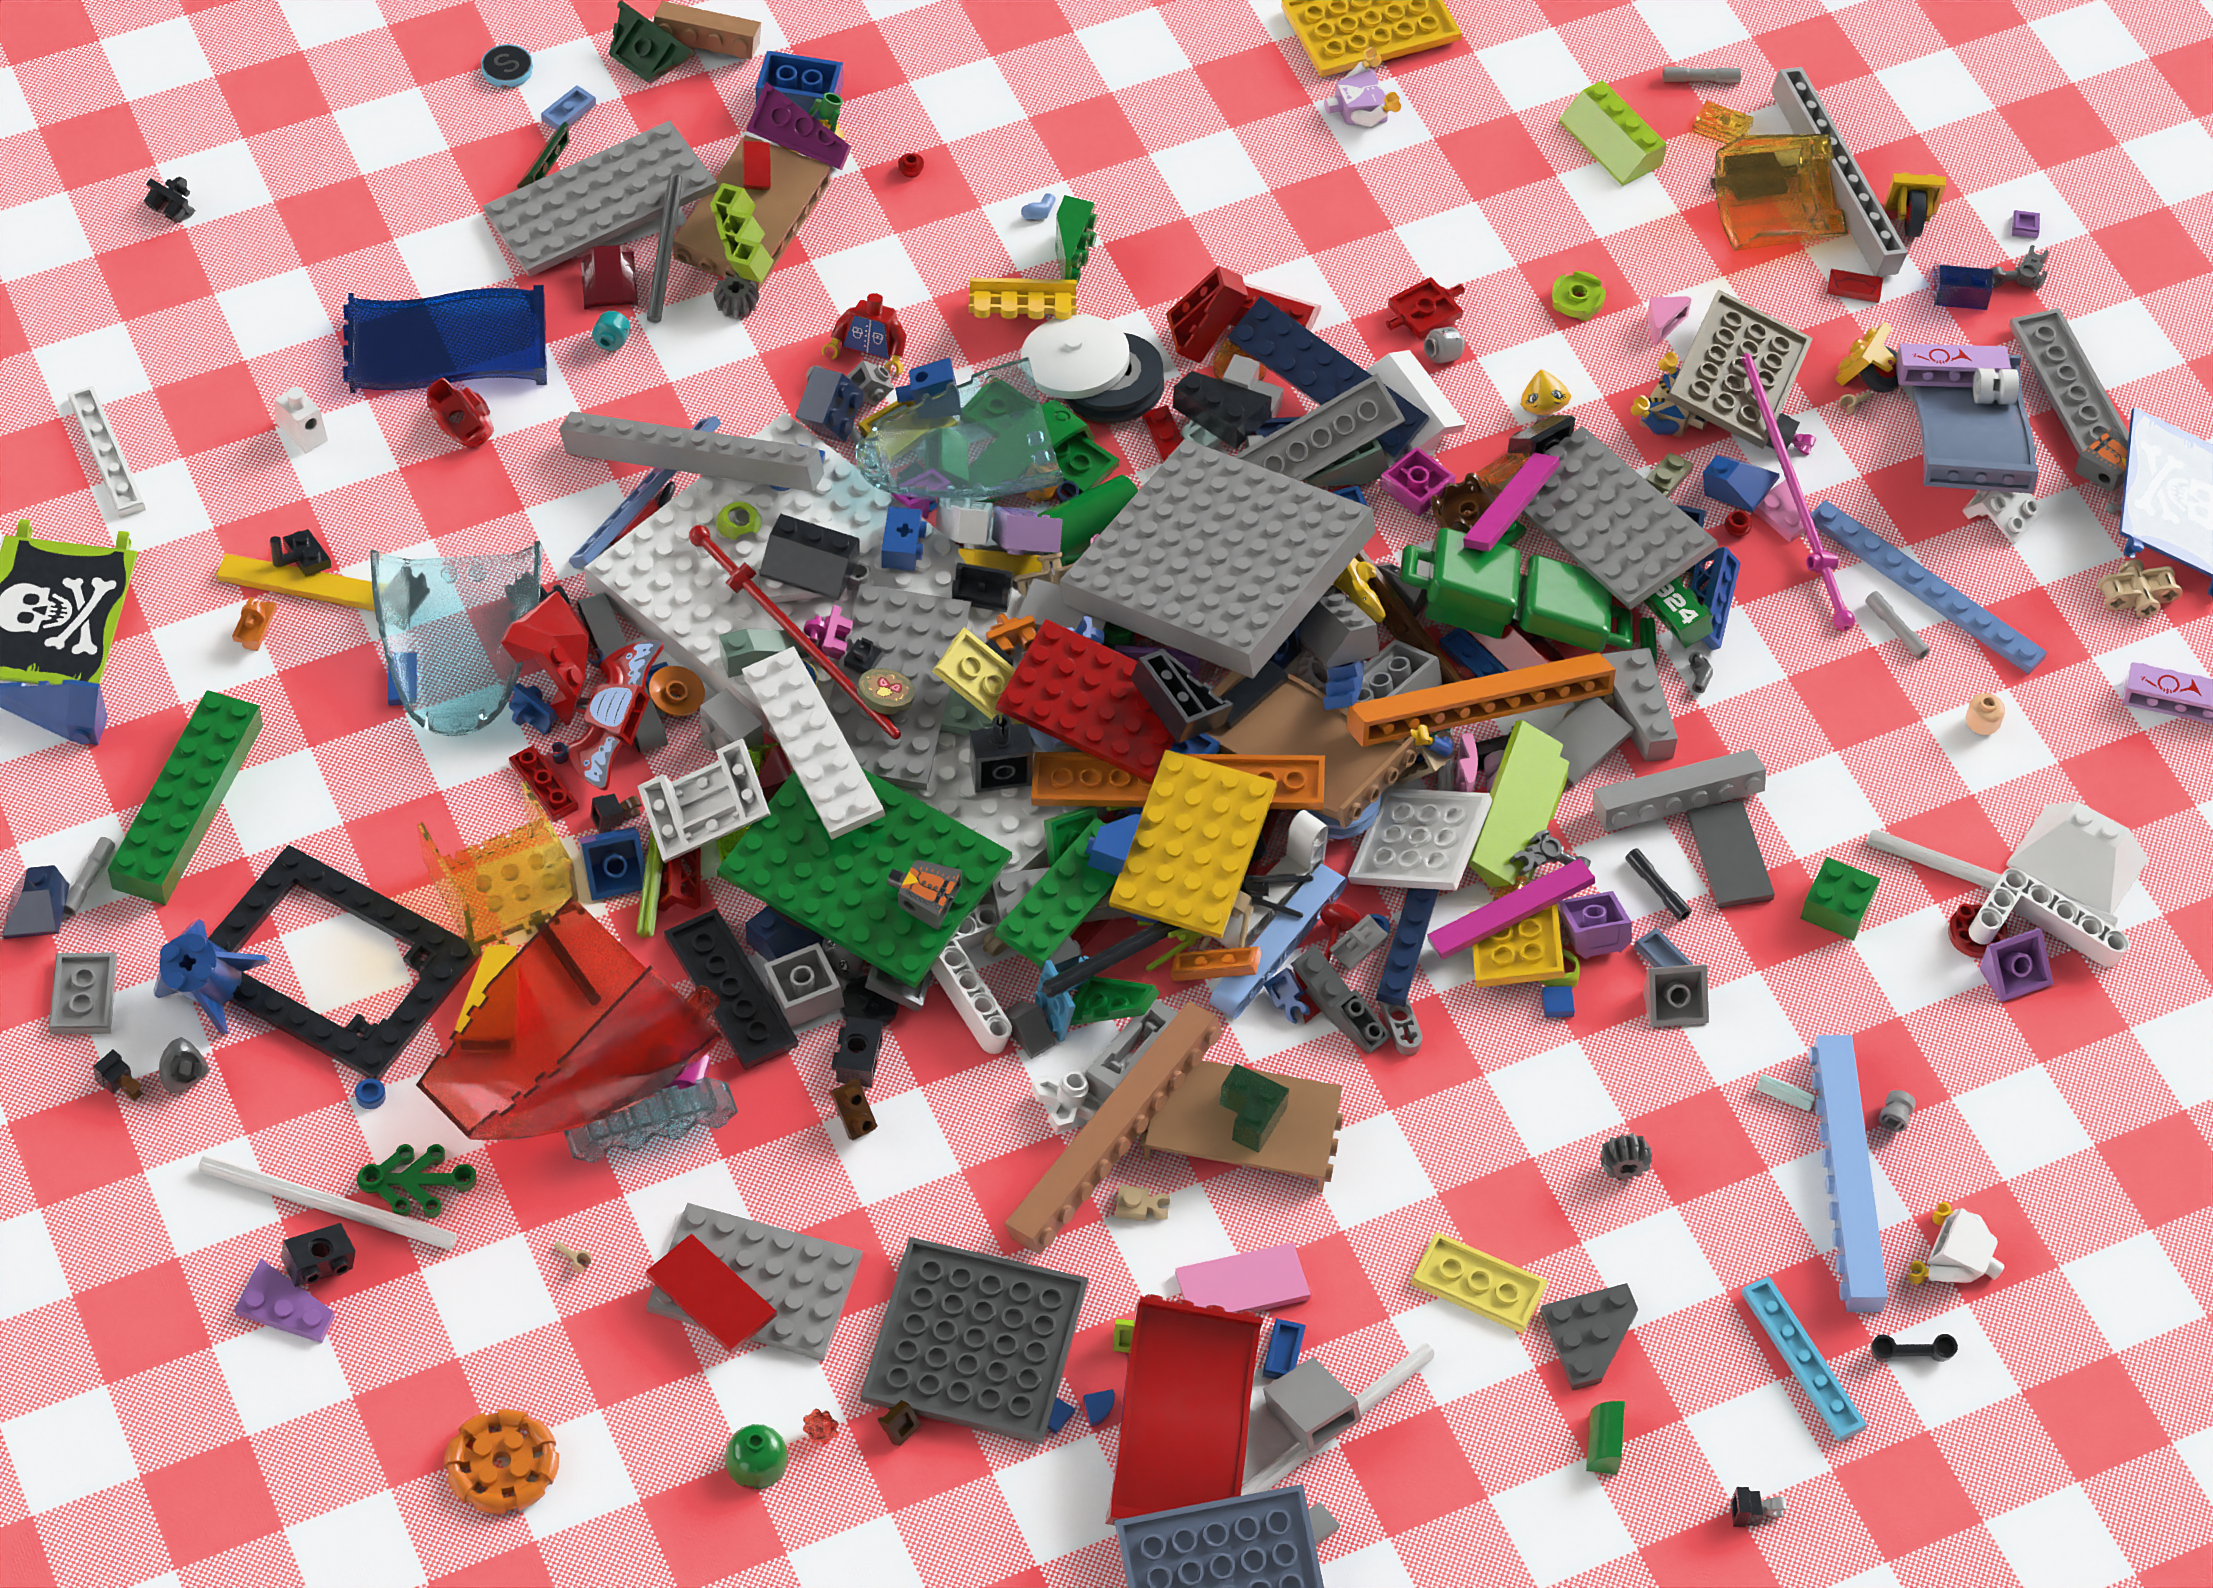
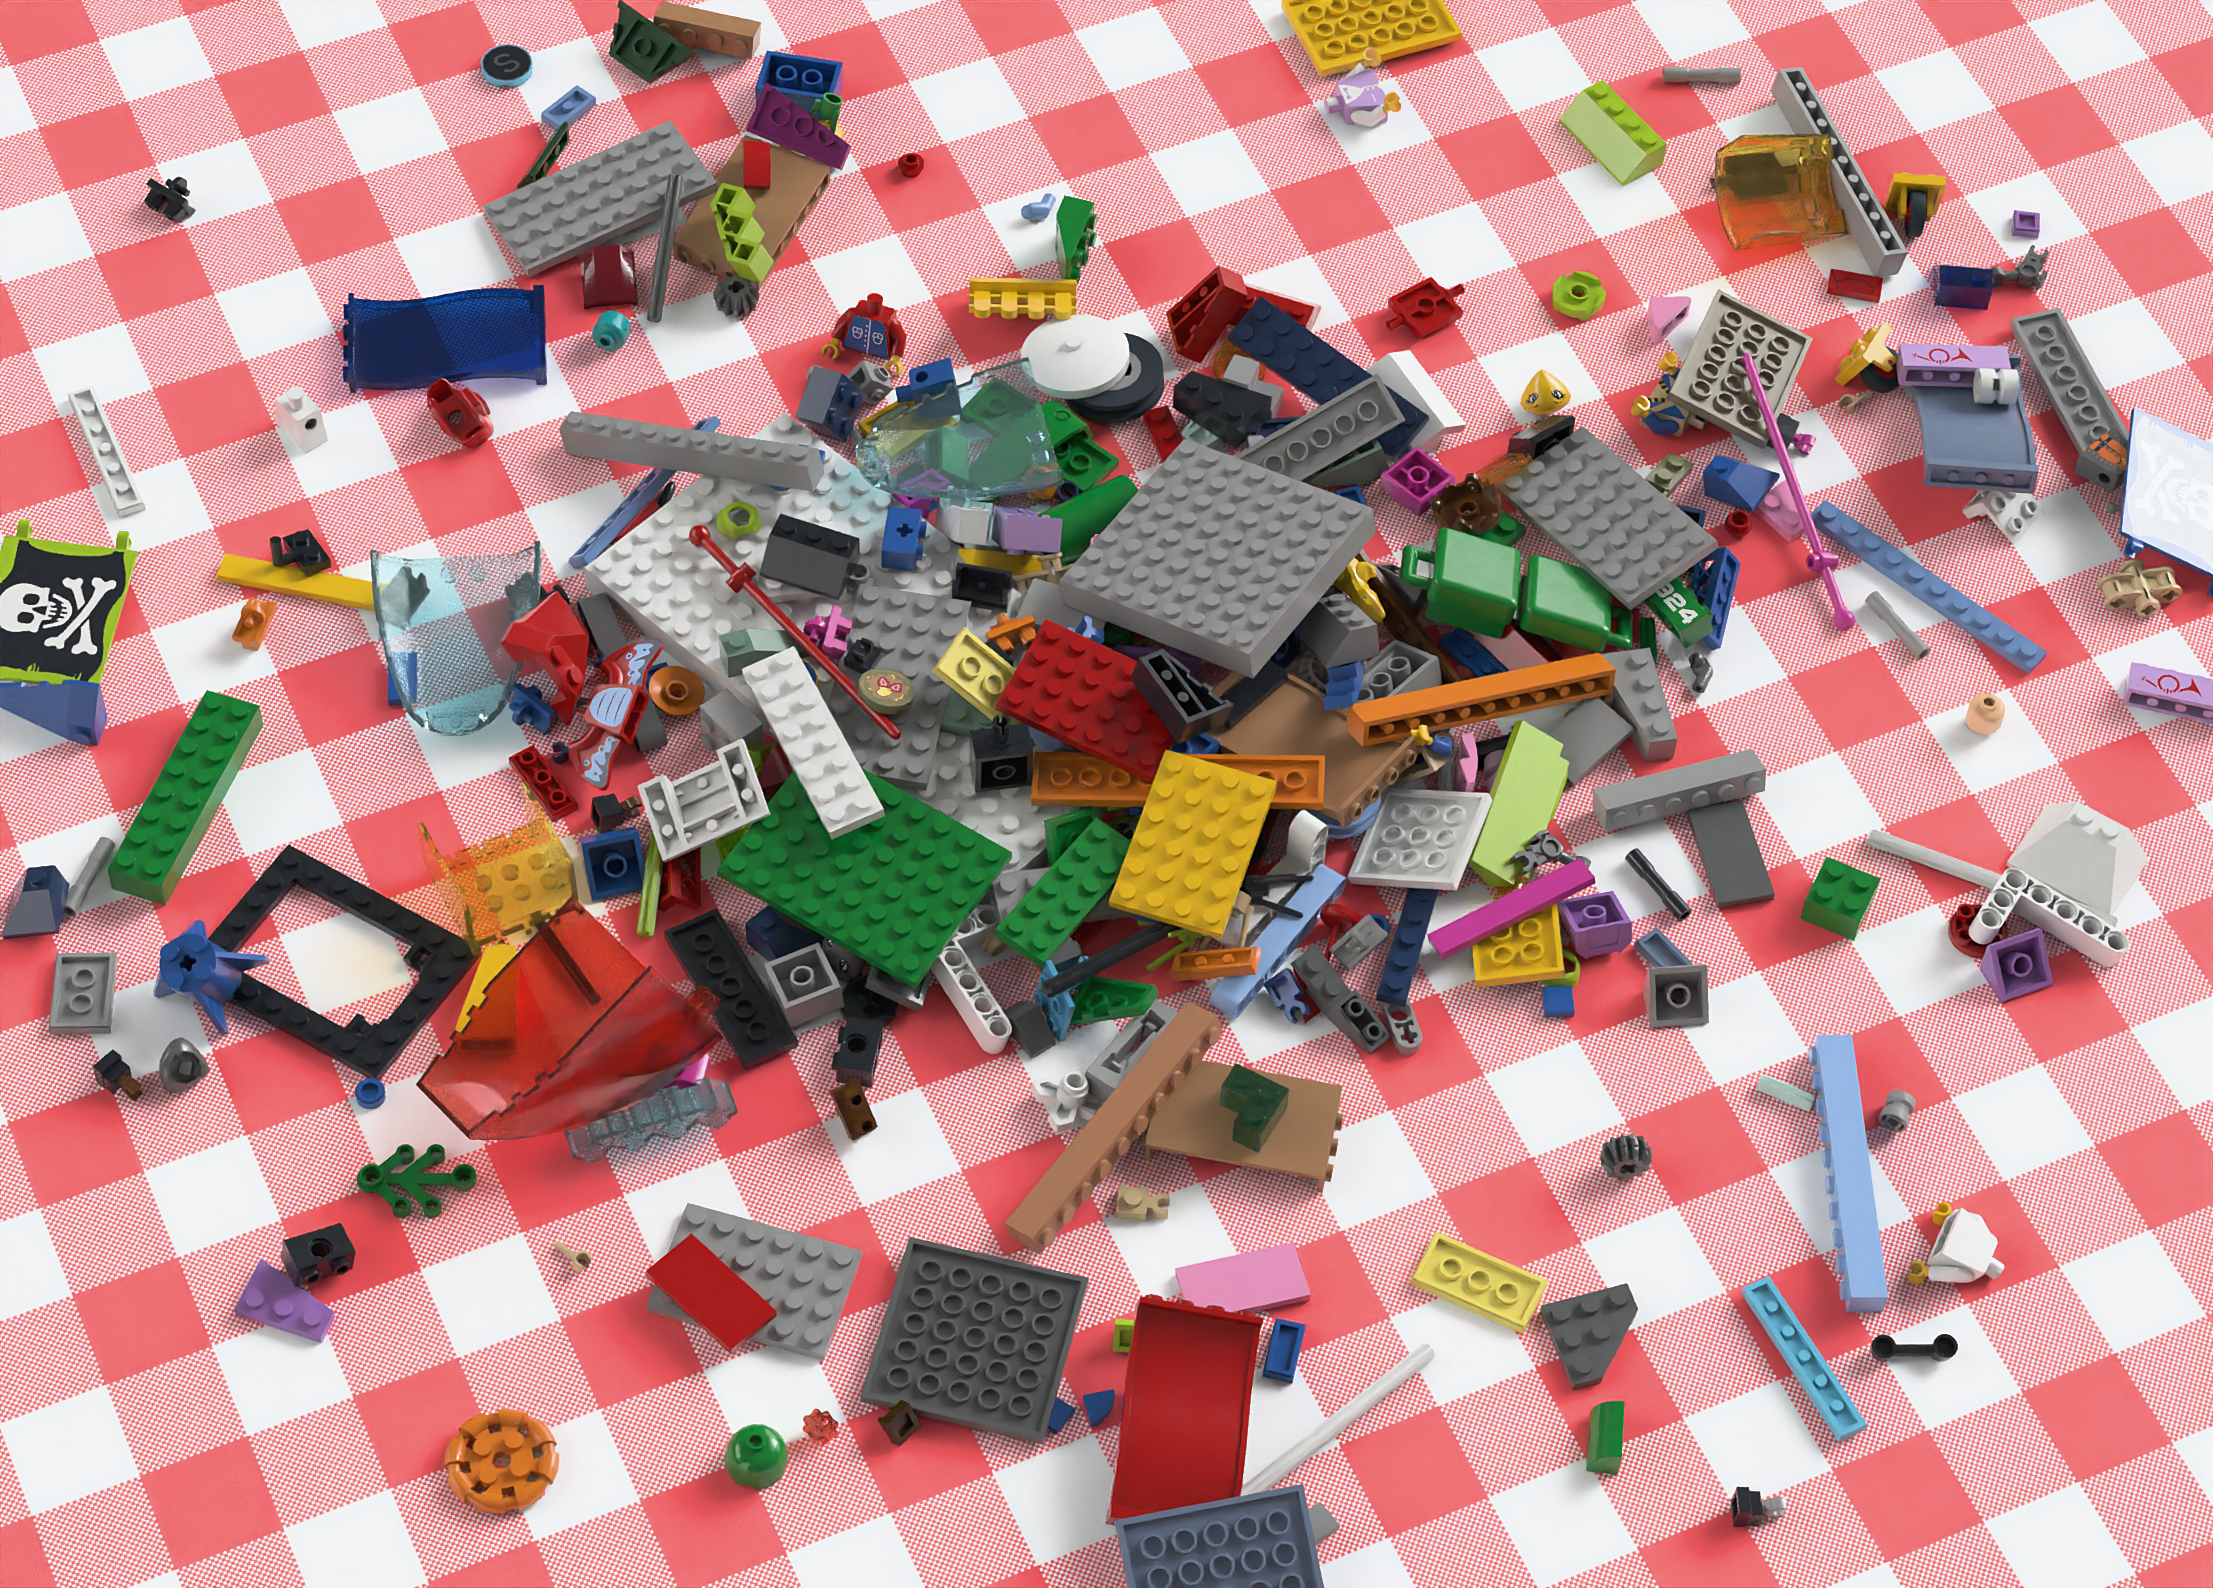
(327, 1202): white axle -> none
(927, 890): torso -> none
(1112, 845): blue slope -> none
(1312, 1404): light grey brick -> none
(1444, 345): light grey head -> none
(1511, 502): dark pink tile -> none
(1721, 123): clear yellow plate -> none

